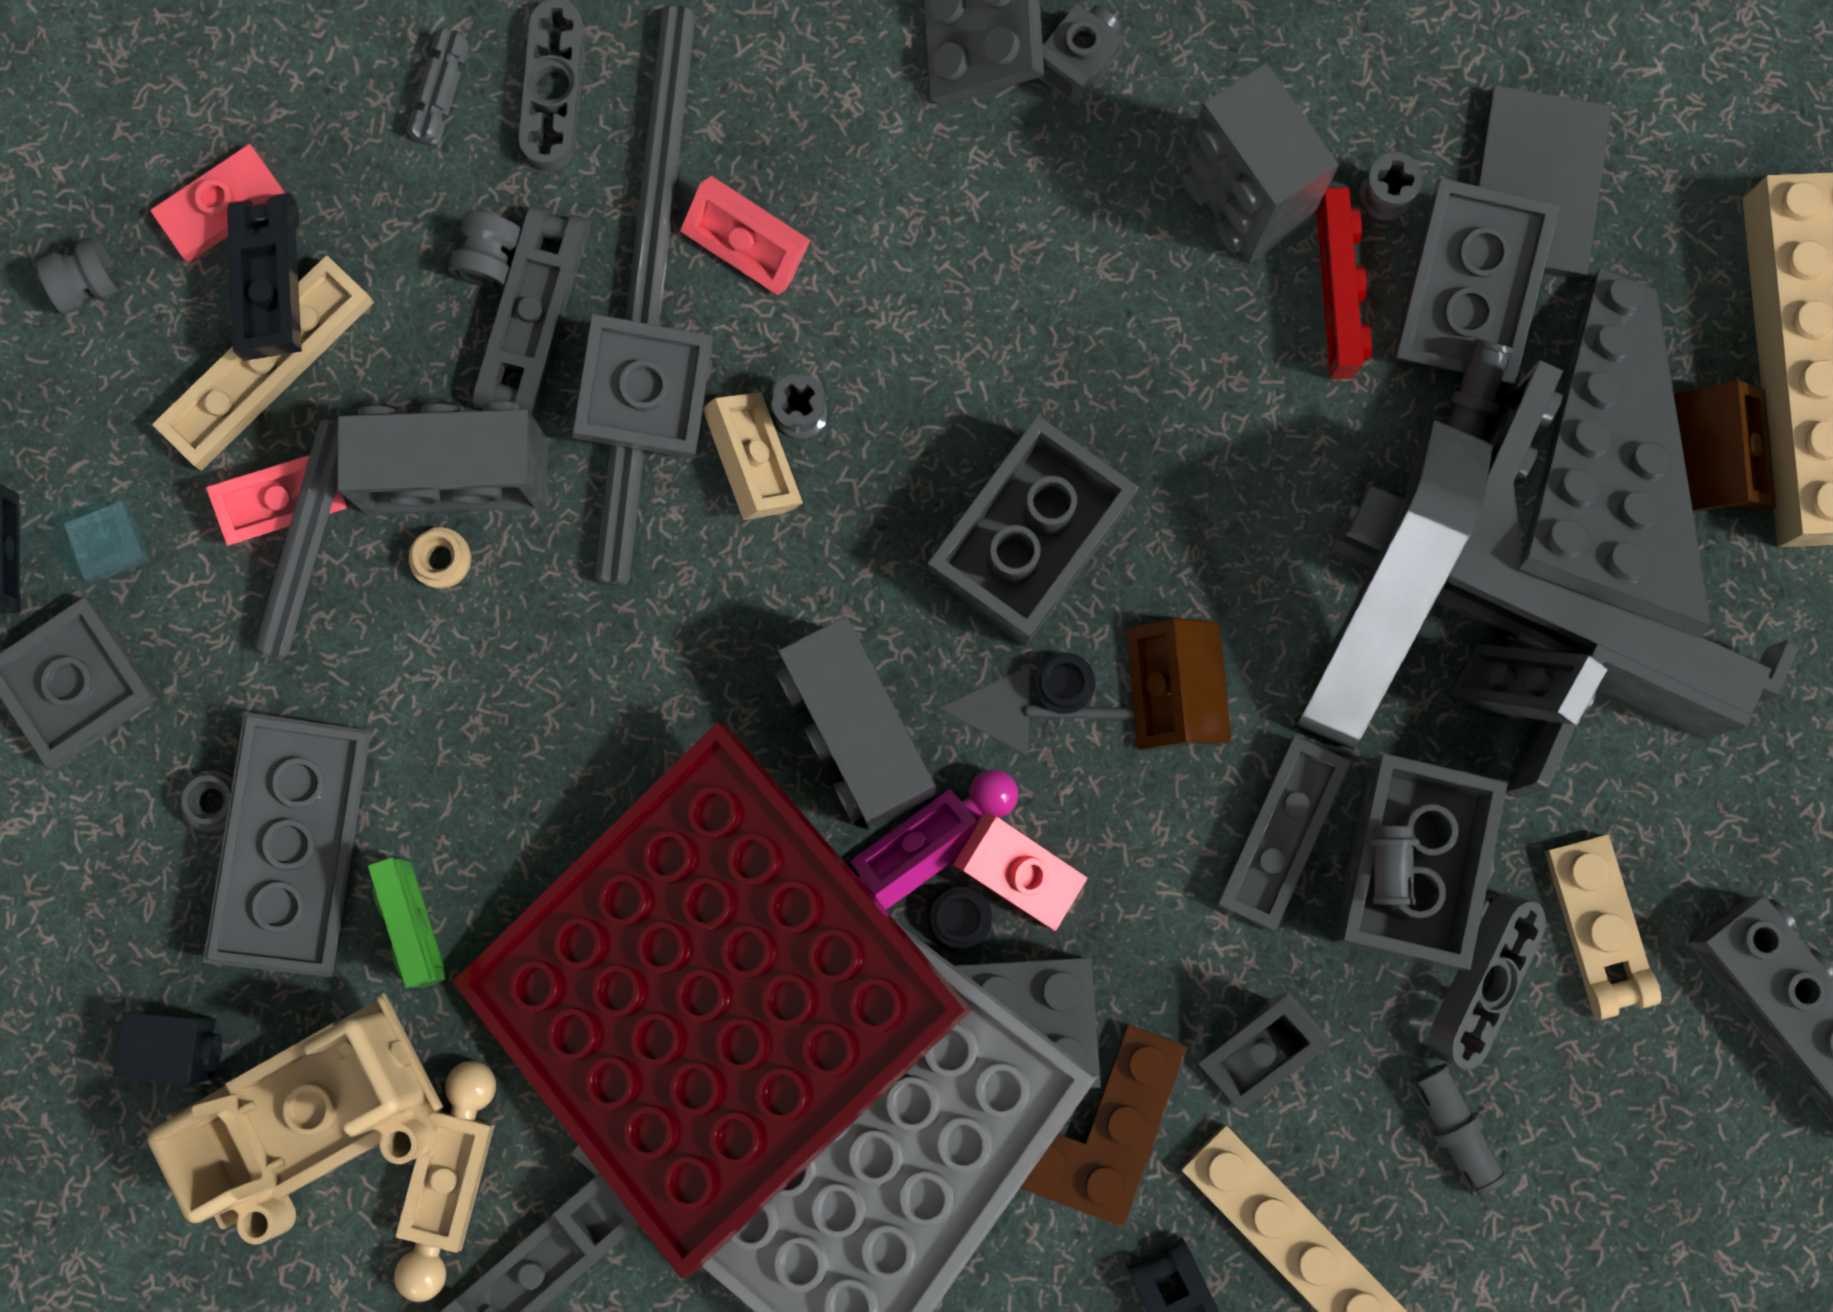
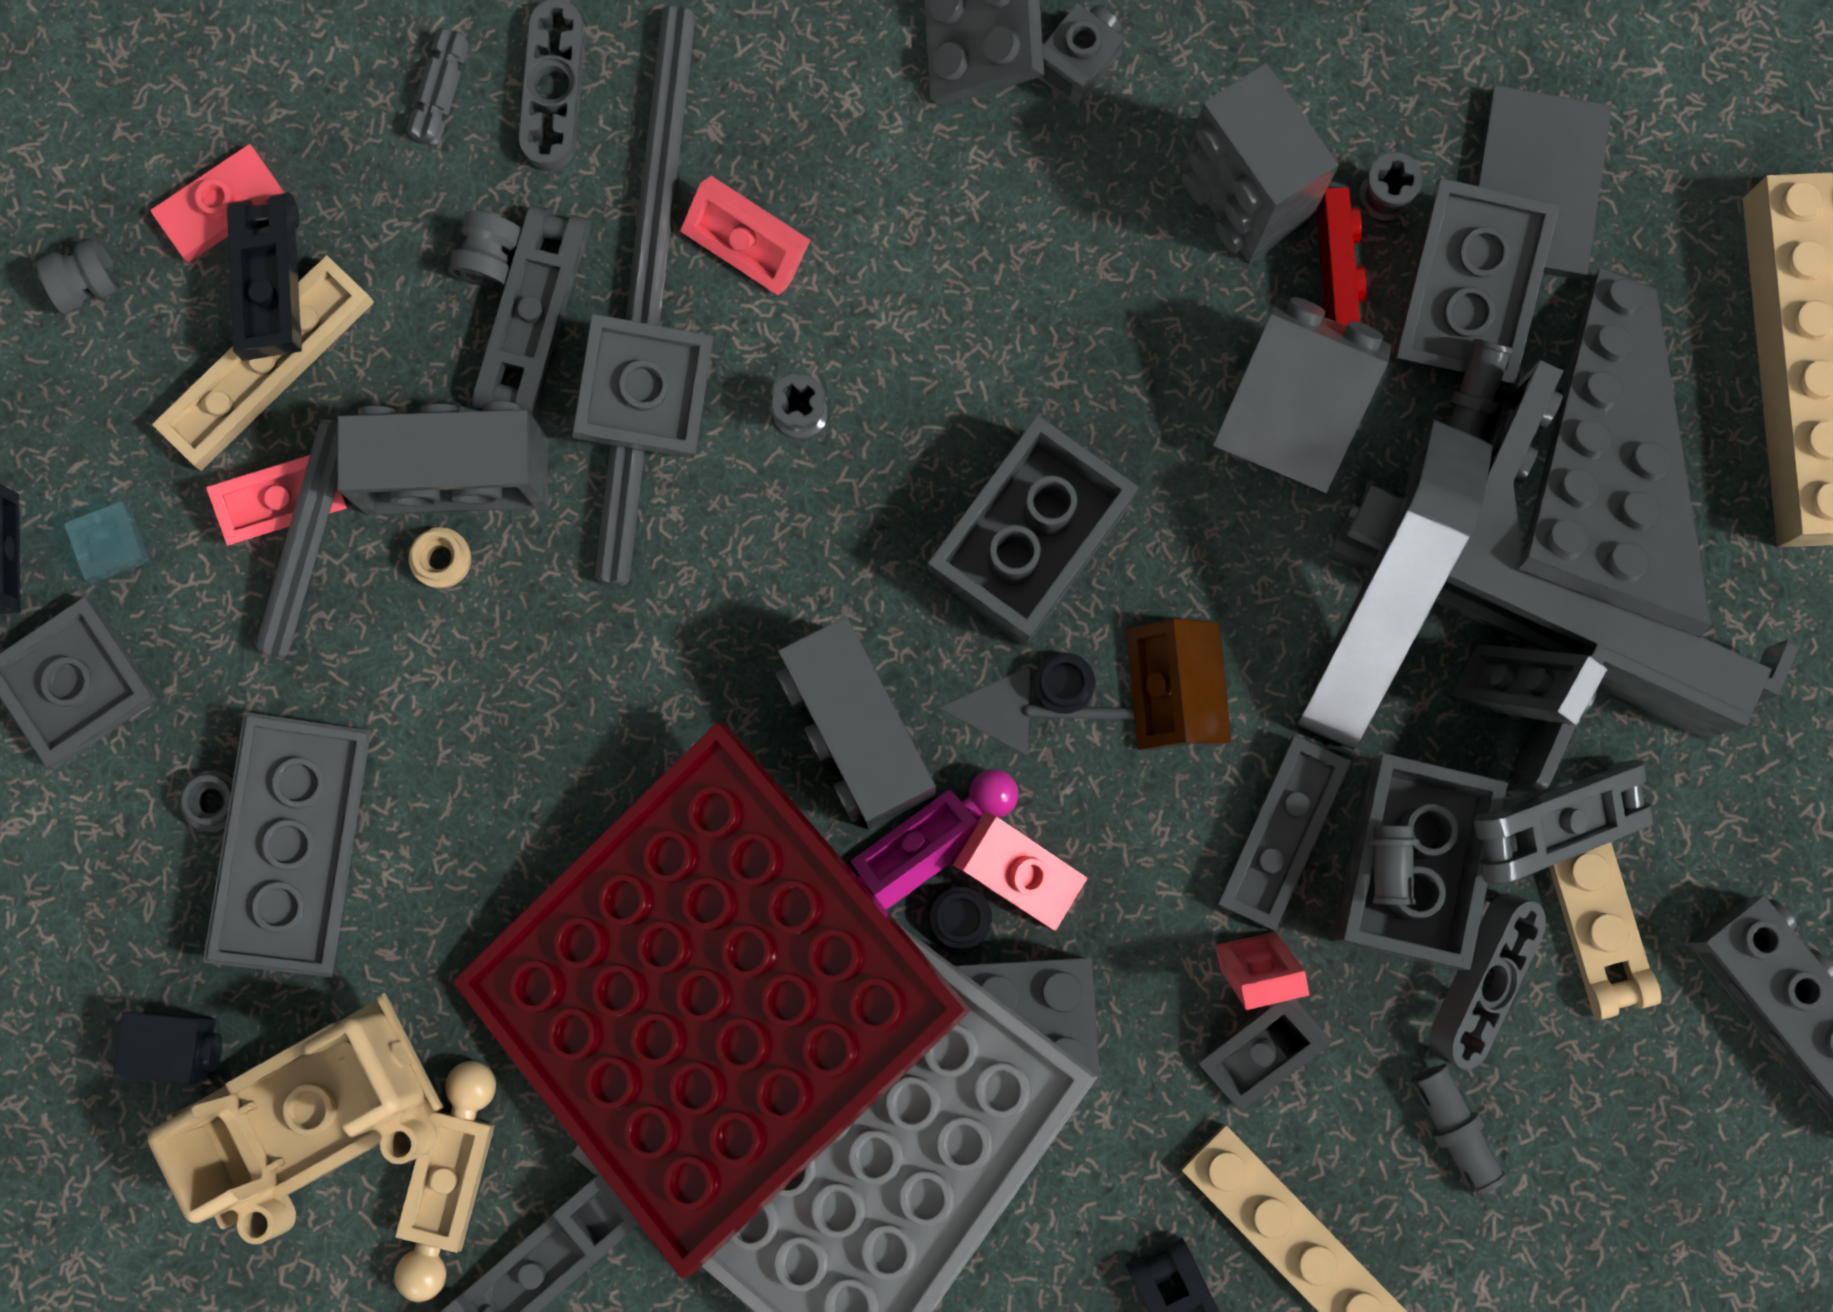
(407, 922): bright green plate -> none
(752, 455): tan plate -> none
(1108, 1167): reddish brown plate -> none
(1262, 970): none -> coral plate
(1303, 393): none -> dark grey brick
(1564, 822): none -> dark grey plate
(1726, 446): reddish brown panel -> none

